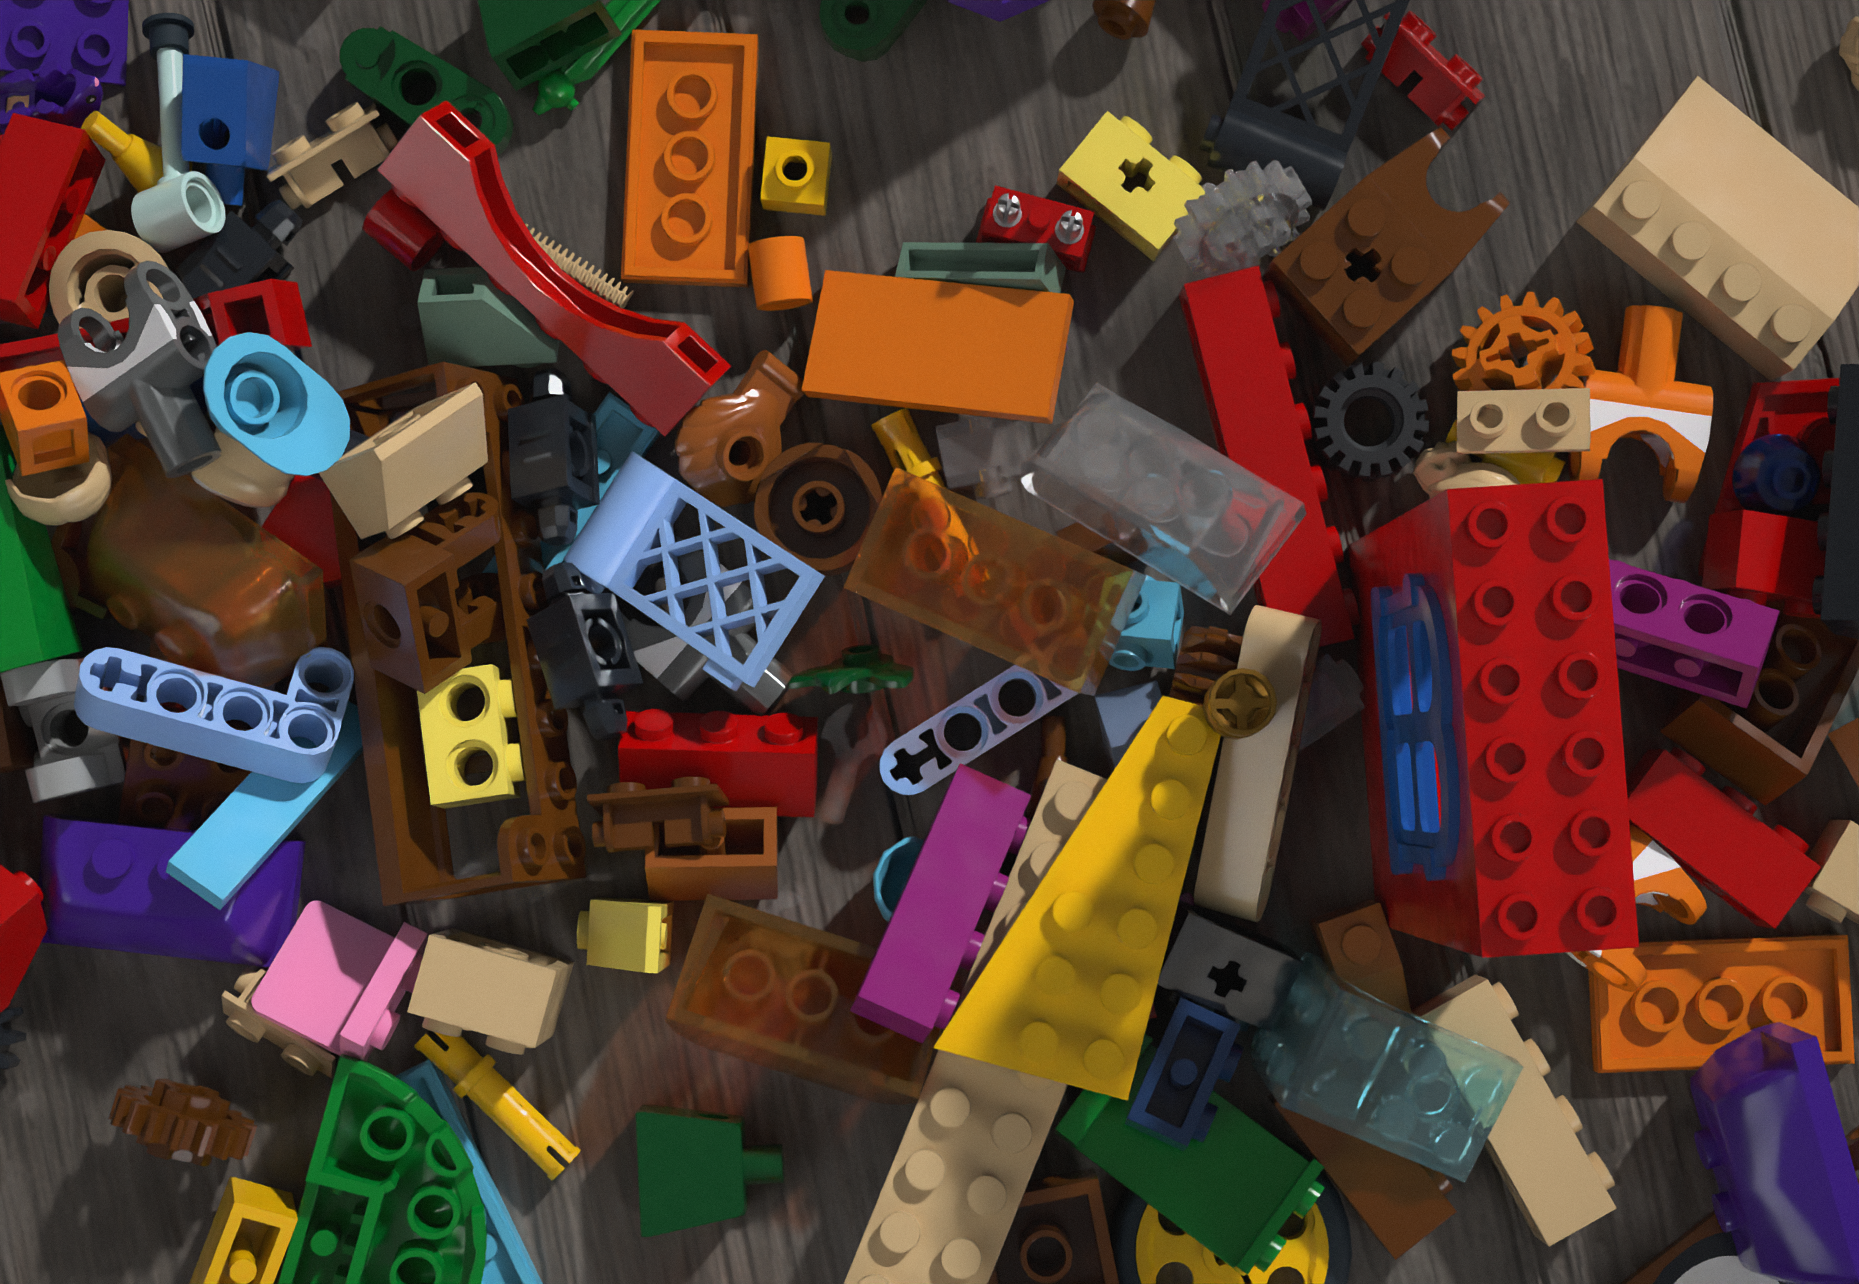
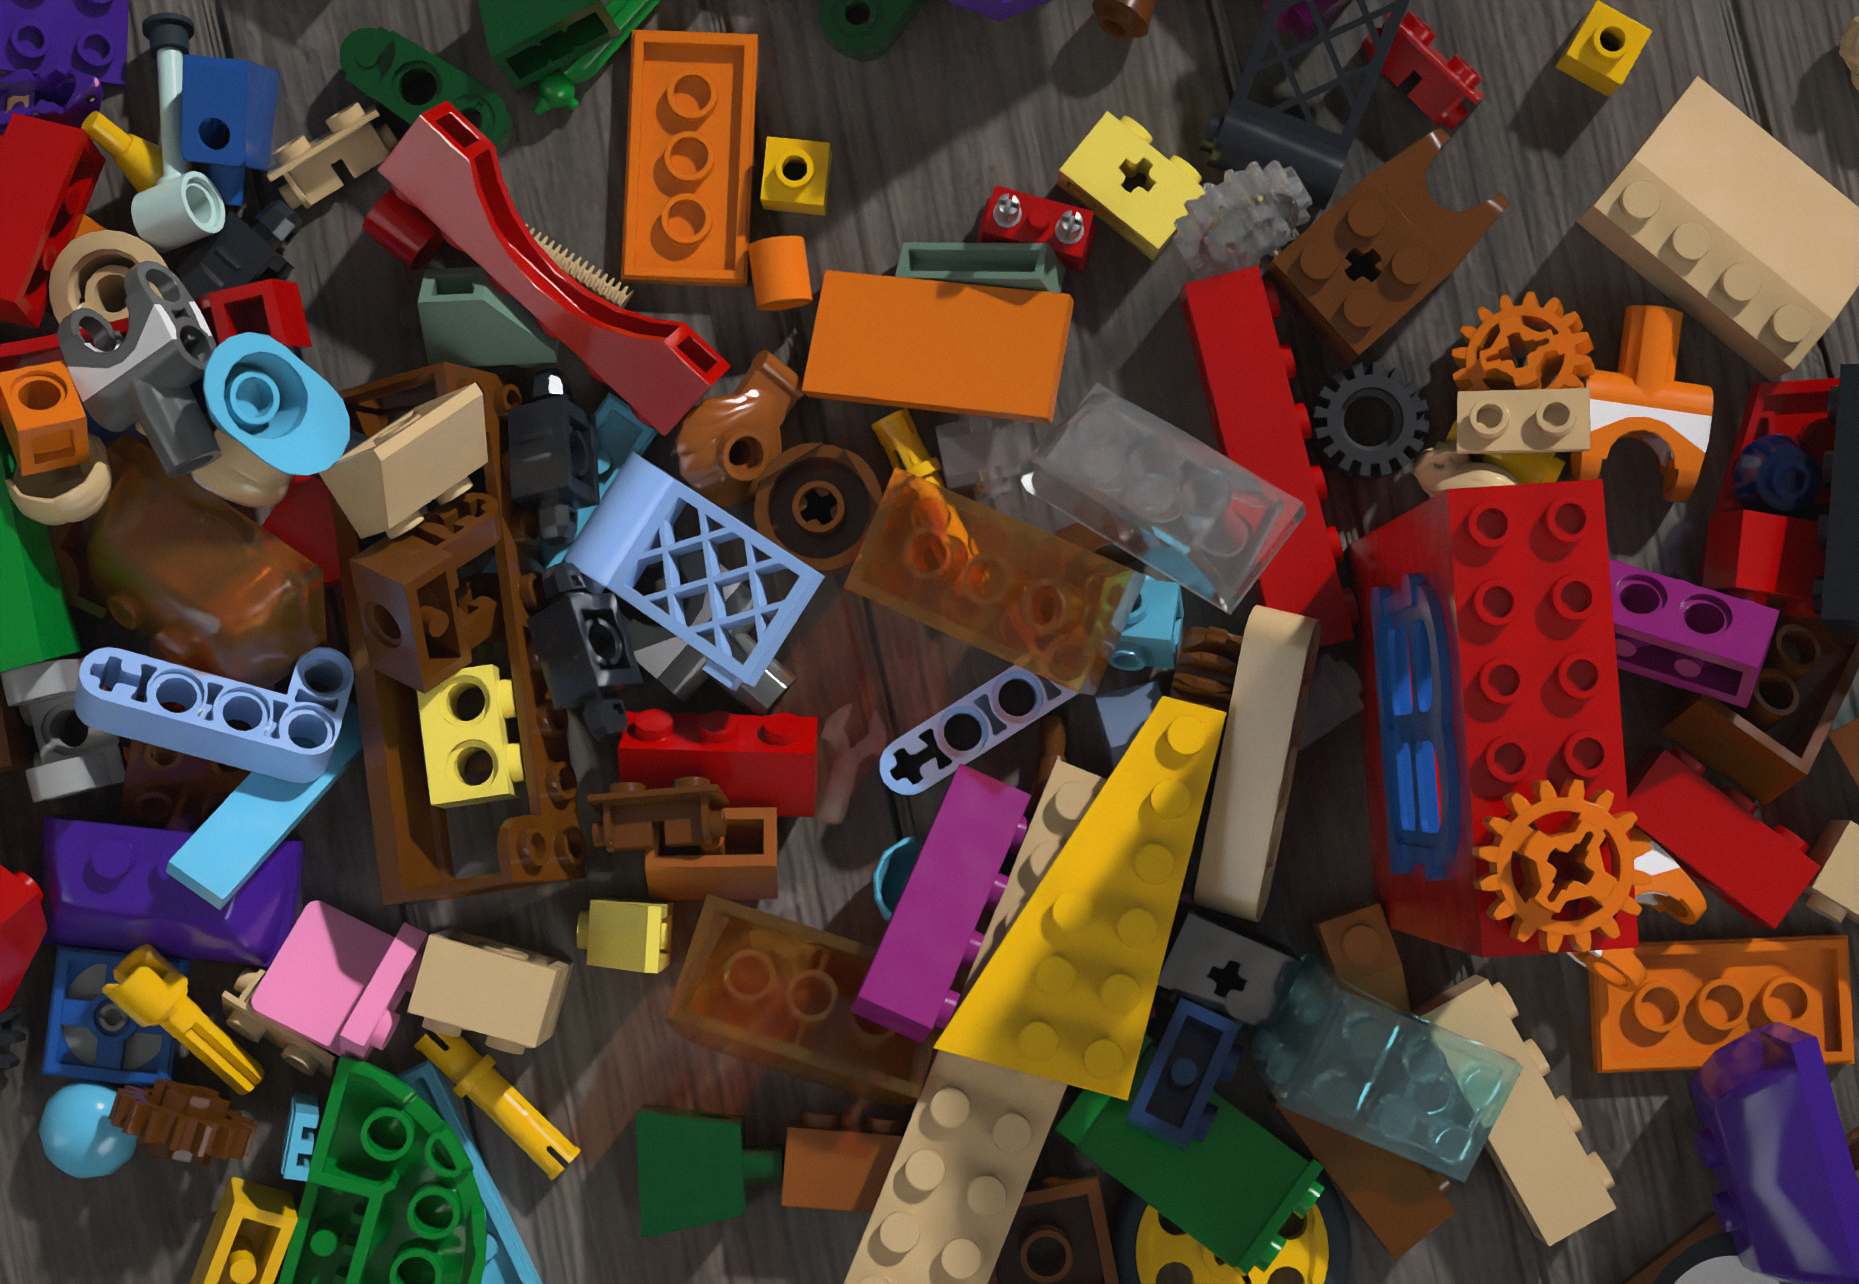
(78, 1130): none -> medium azure hair
(92, 1035): none -> blue piece
(156, 994): none -> yellow piece
(299, 1136): none -> medium azure tile
(839, 1162): none -> dark orange brick
(858, 671): dark green plate -> none
(1250, 700): pearl gold wheel -> none
(1580, 837): none -> orange gear
(1590, 62): none -> yellow plate

